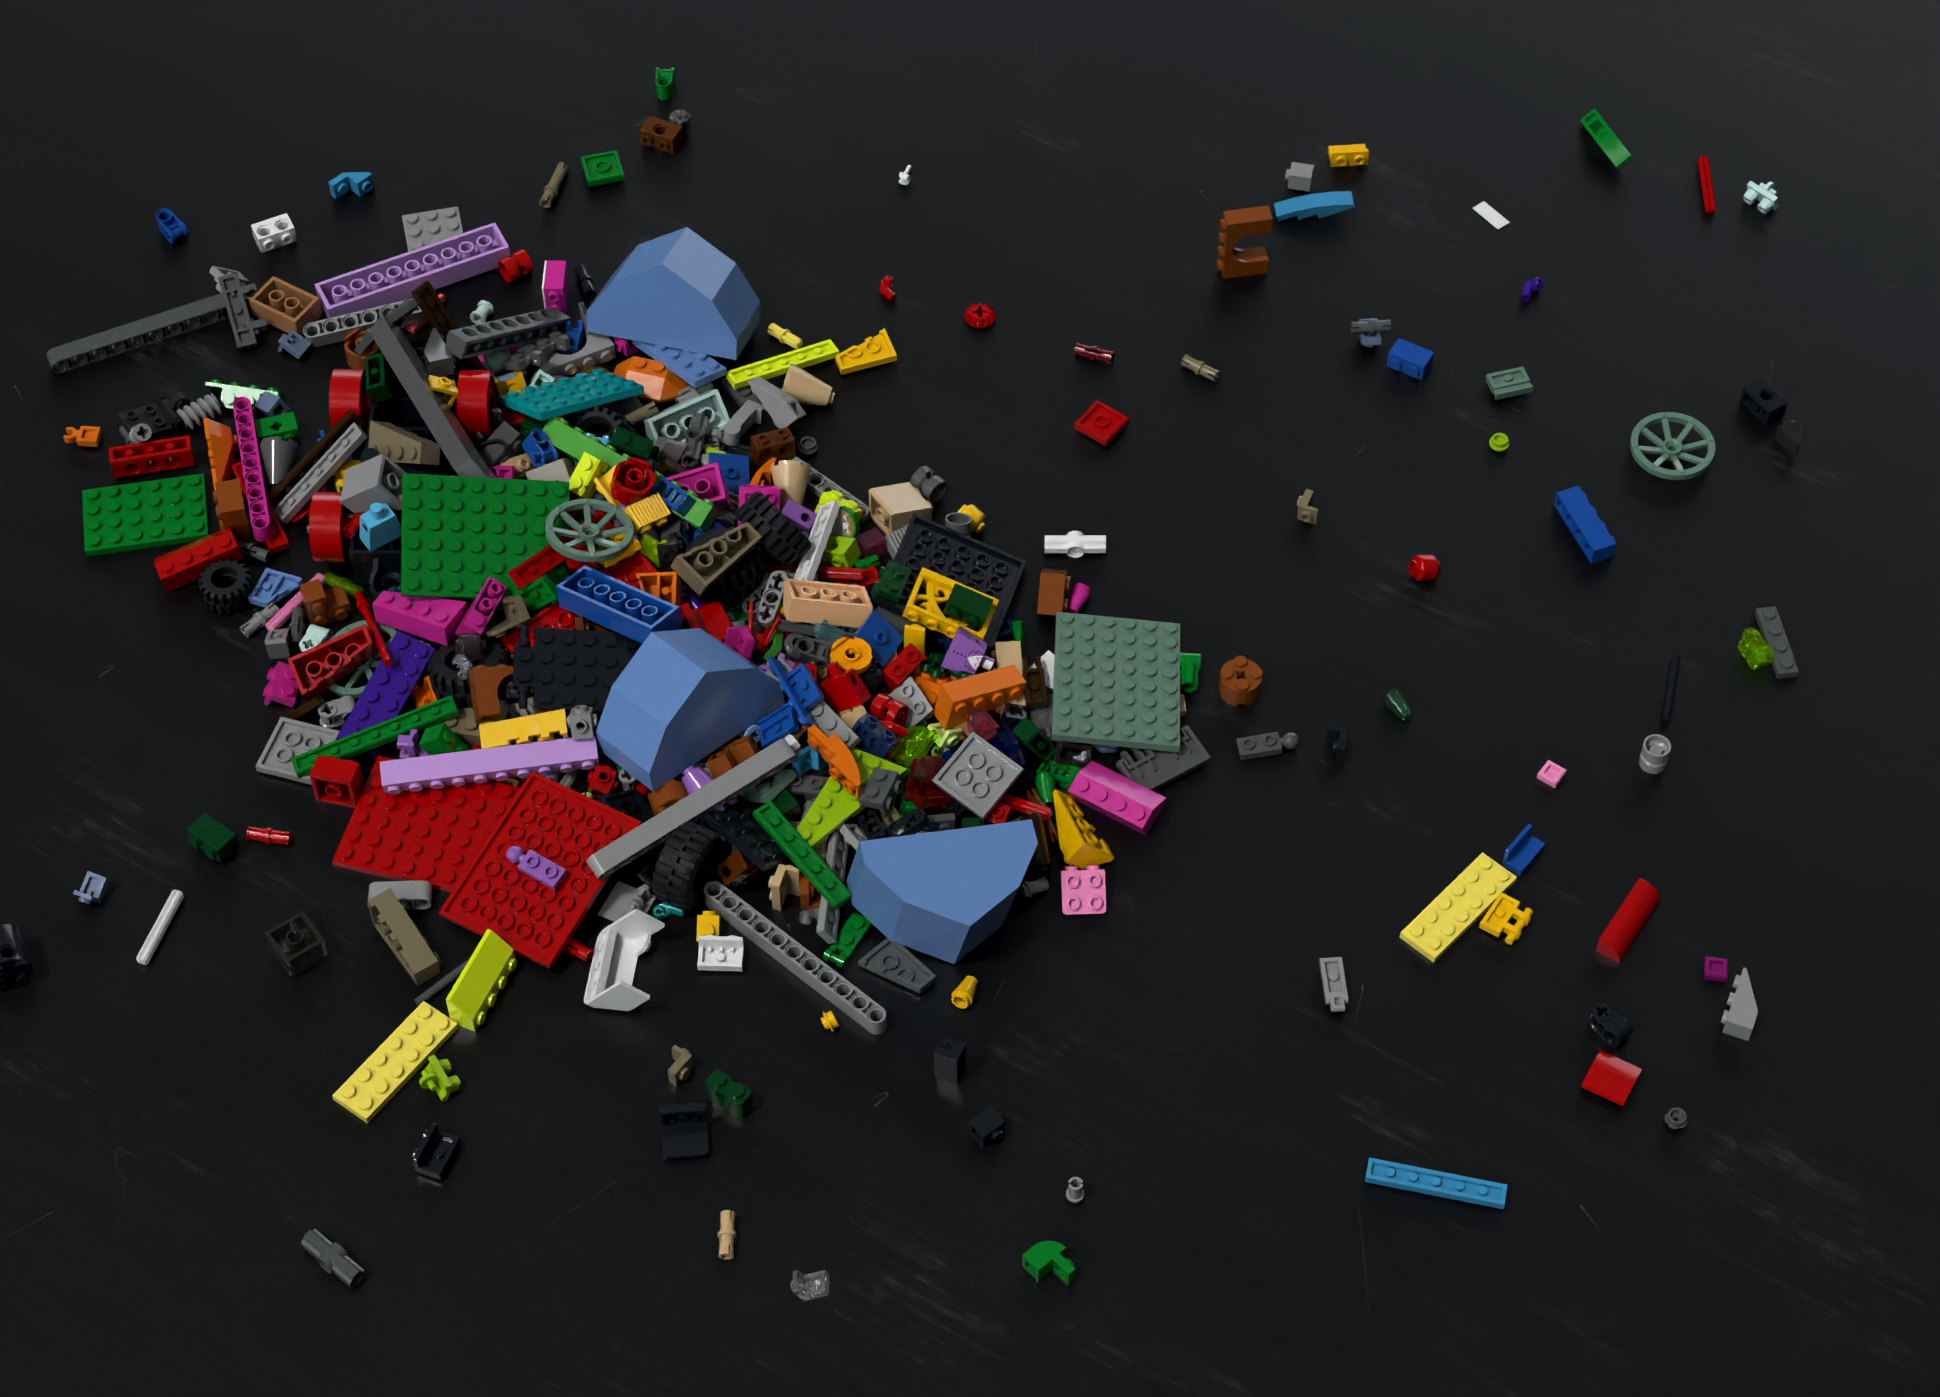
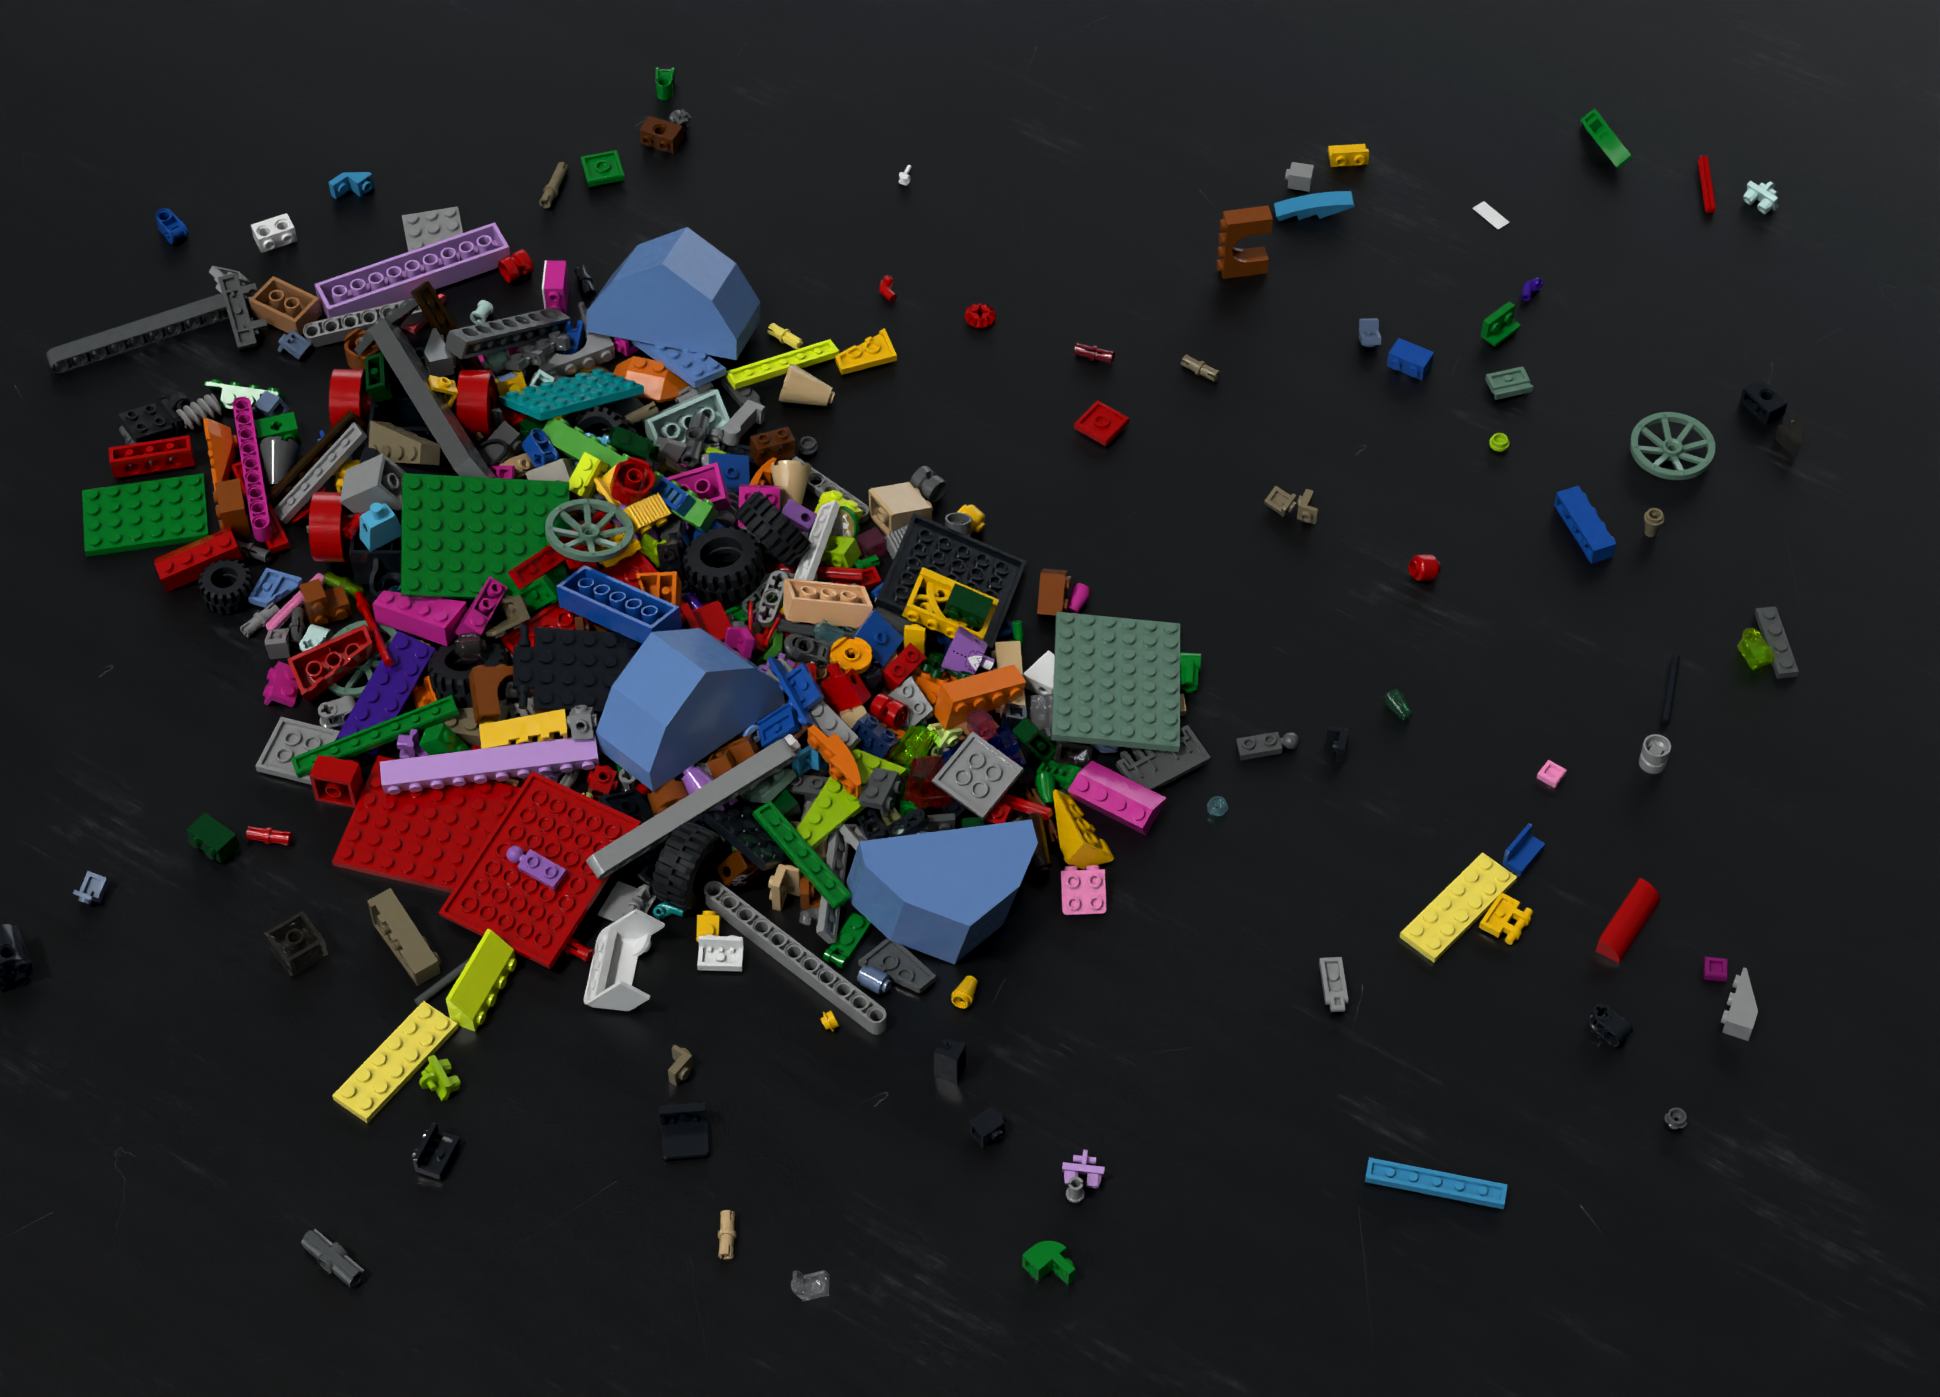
(86, 436): orange plate -> none
(141, 428): light grey bush -> none
(159, 927): white axle -> none
(306, 707): dark brown tile -> none
(411, 894): light grey beam -> none
(464, 664): clear arm -> none
(710, 561): dark tan wedge -> none
(729, 1094): dark green brick -> none
(779, 404): light grey slope -> none
(874, 979): none -> sand blue brick
(892, 581): dark green bracket -> none
(895, 728): red arm -> none
(1029, 888): light grey pin -> none
(1035, 684): dark brown hinge -> none
(1075, 544): white piece -> none
(1093, 1173): none -> lavender hips
(1217, 801): none -> clear light blue plate
(1240, 681): dark orange brick -> none
(1280, 501): none -> dark tan bracket
(1370, 326): dark grey pin -> none
(1500, 325): none -> green bracket
(1611, 1078): red slope -> none
(1653, 520): none -> dark tan cone

